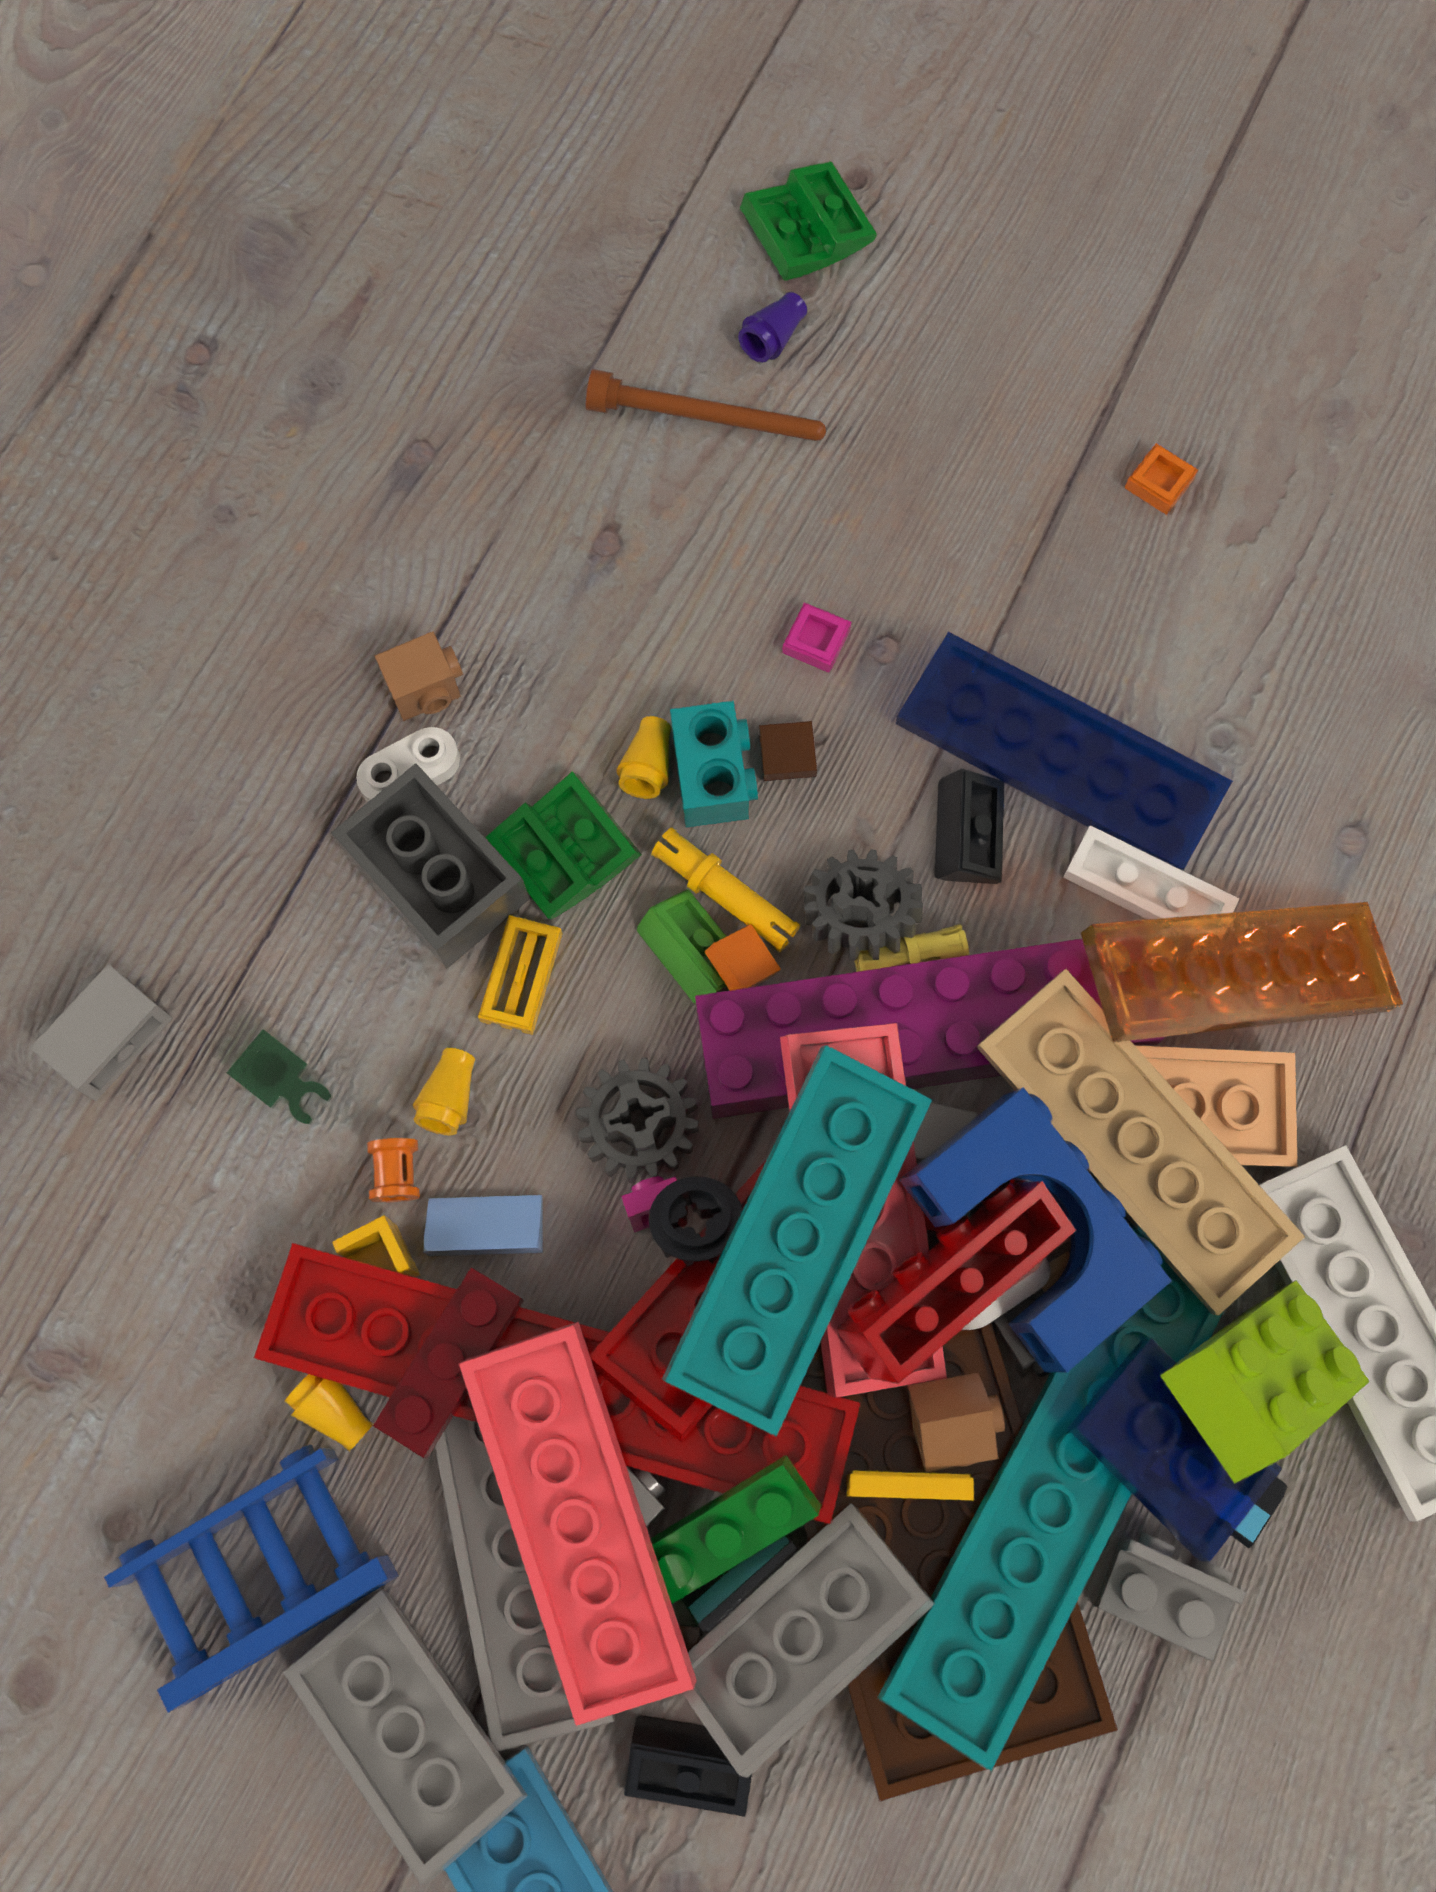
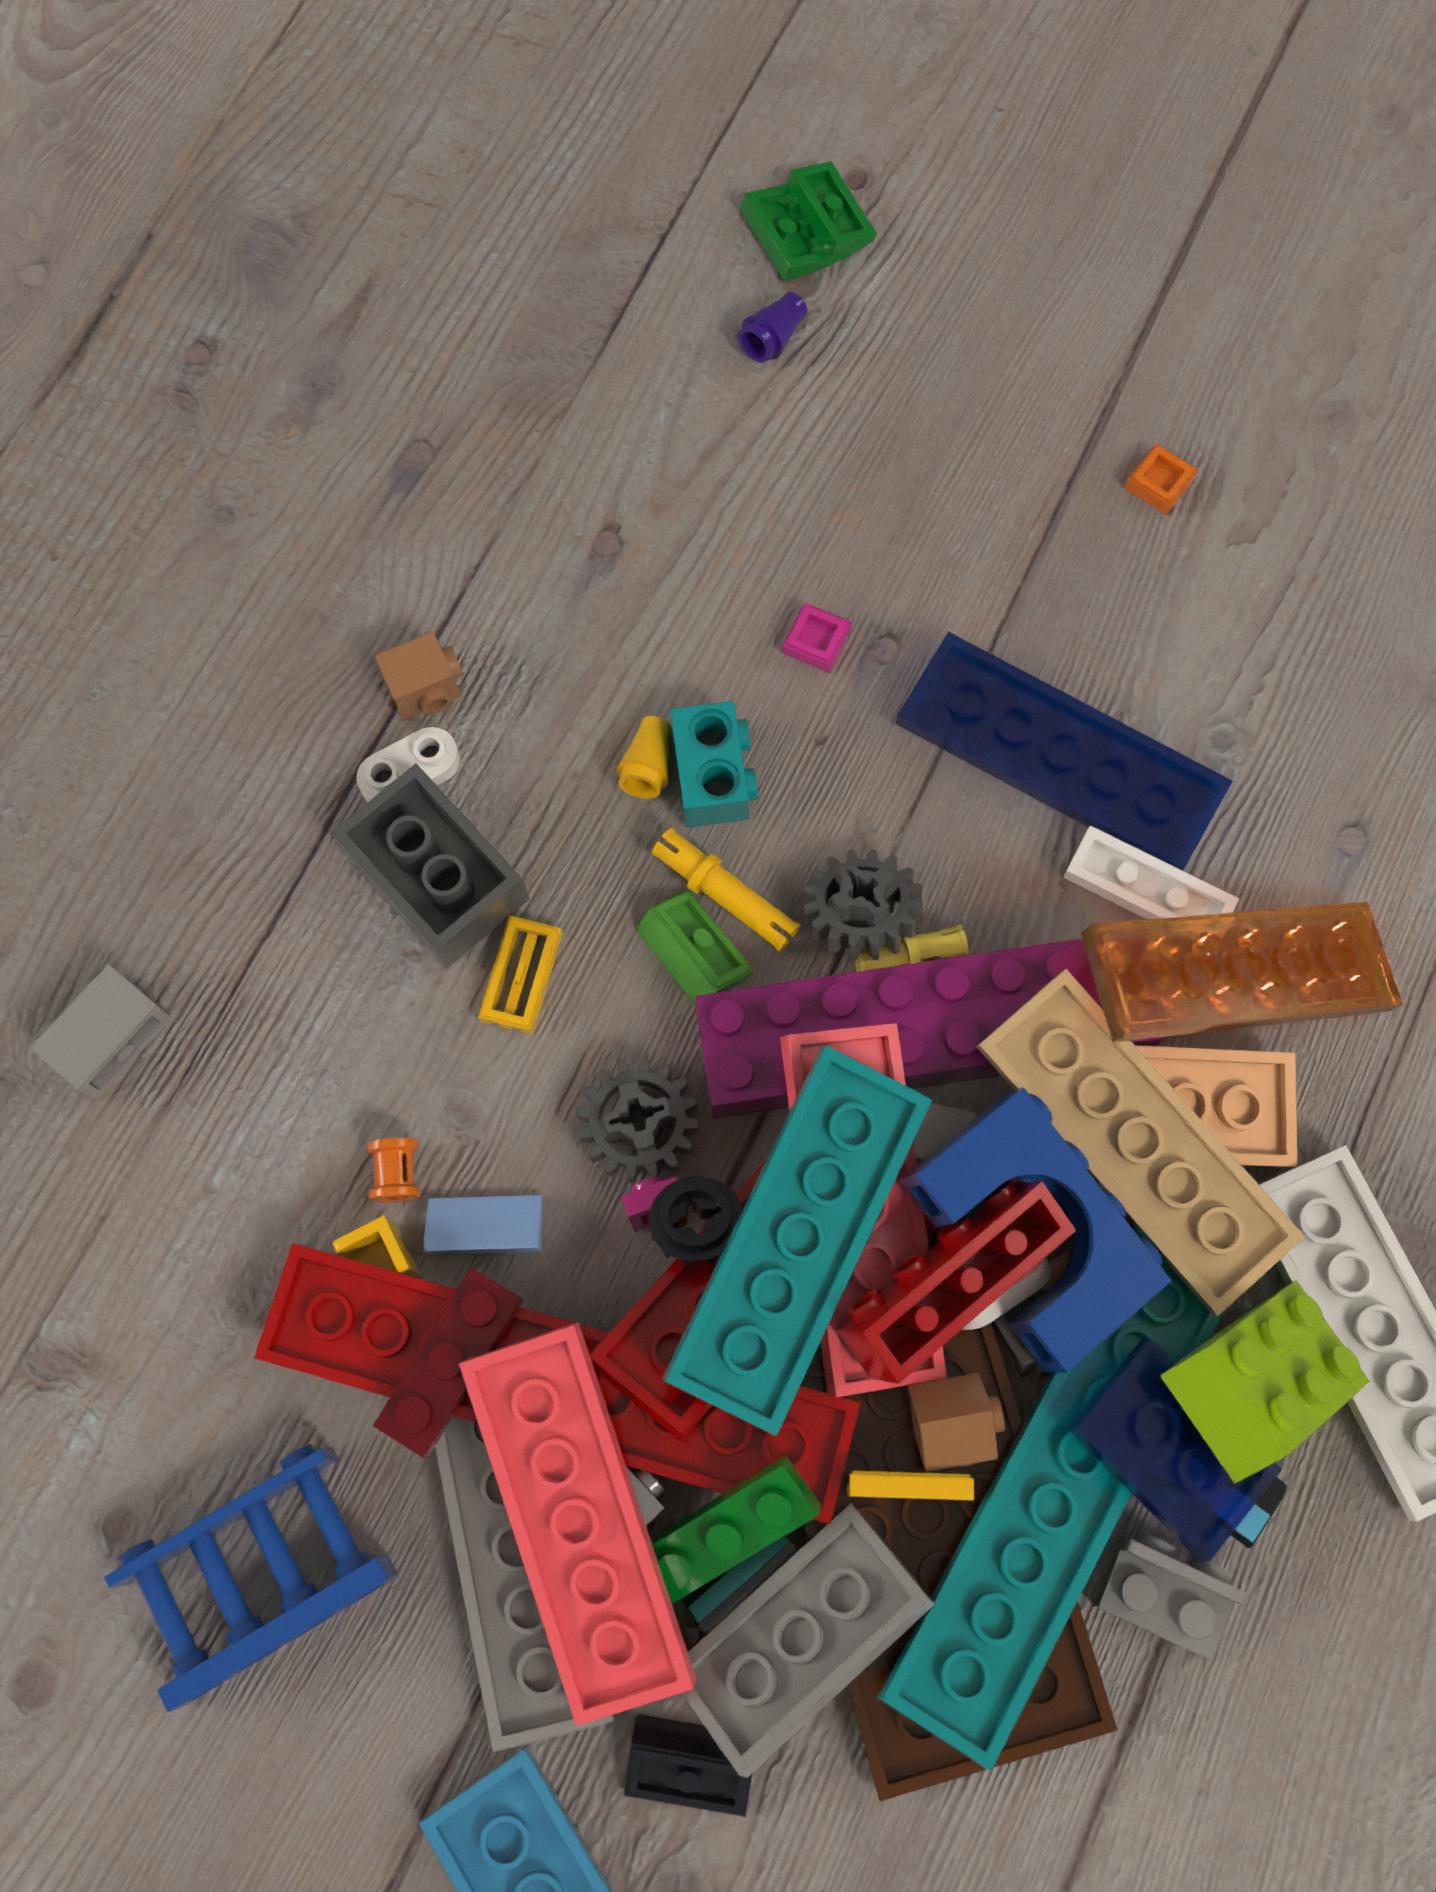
(274, 1072): clear green plate -> none
(329, 1410): yellow cone -> none
(405, 1737): light grey plate -> none
(445, 1096): yellow cone -> none
(563, 846): green slope -> none
(609, 393): dark orange piece -> none
(742, 959): orange tile -> none
(787, 751): reddish brown tile -> none
(969, 828): black slope -> none

